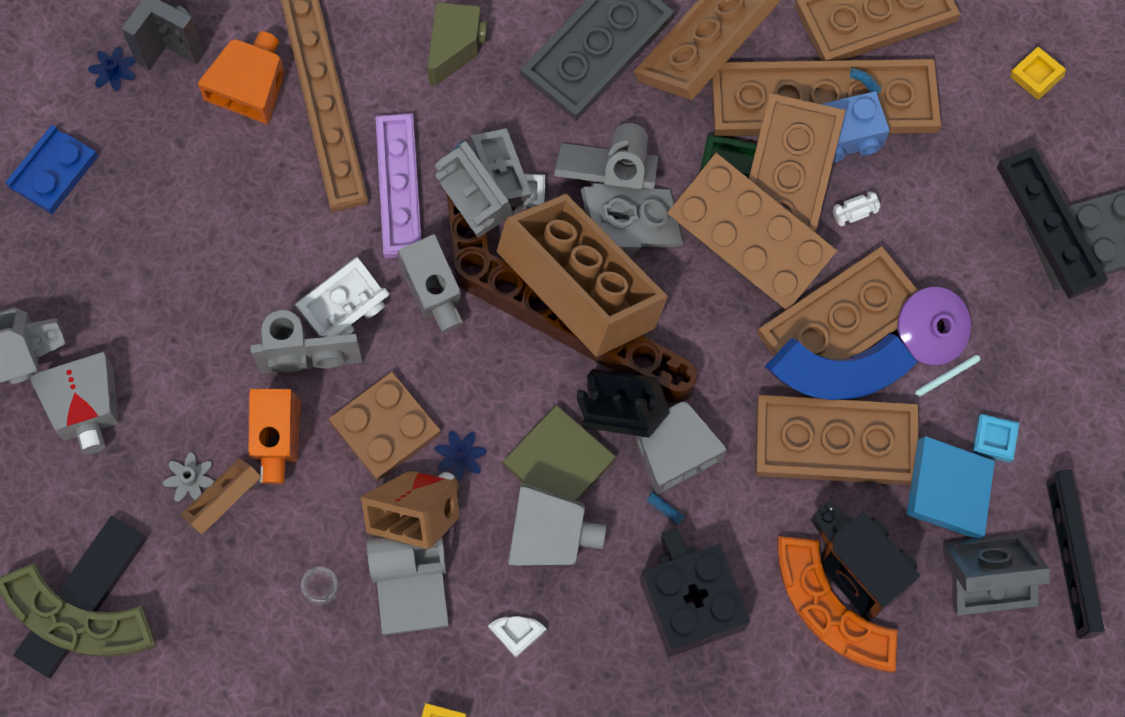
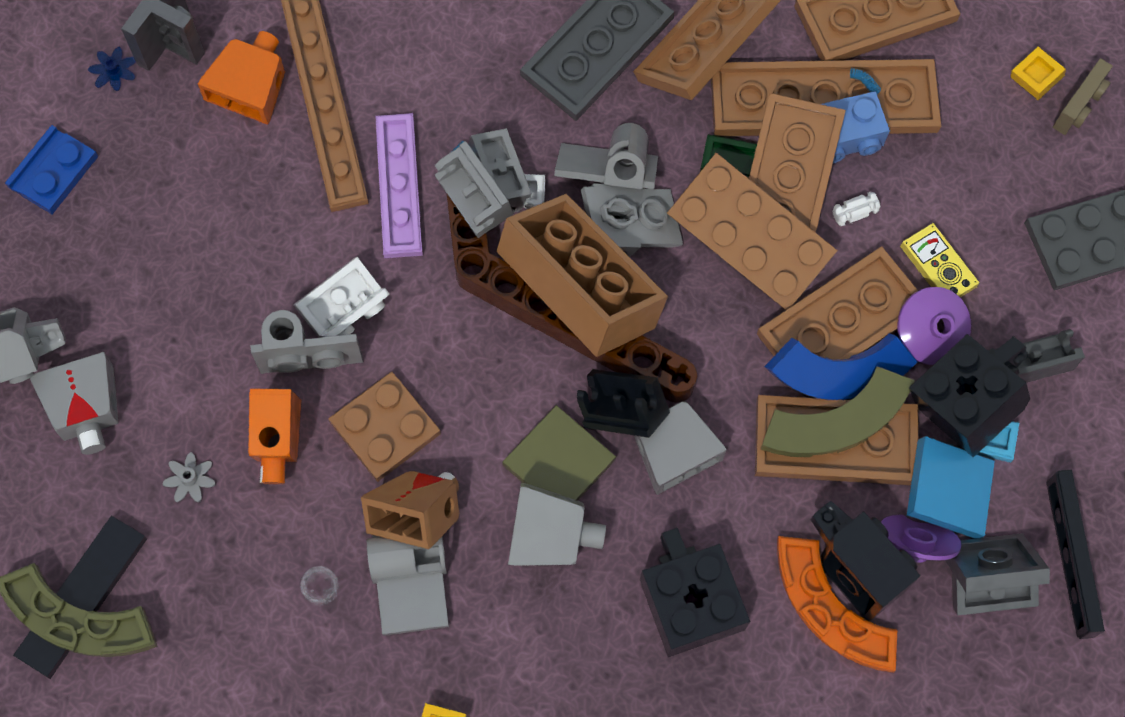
(220, 496): medium nougat tile -> none
(426, 268): light grey torso -> none
(454, 39): olive slope -> none
(460, 461): clear blue plant -> none
(517, 632): white tile -> none
(666, 505): dark azure leg -> none
(842, 427): none -> olive tile
(922, 540): none -> medium lavender dish
(939, 261): none -> light yellow tile
(974, 391): none -> black hinge
(1050, 357): none -> dark grey hinge
(1052, 223): black plate -> none
(1092, 87): none -> dark tan plate

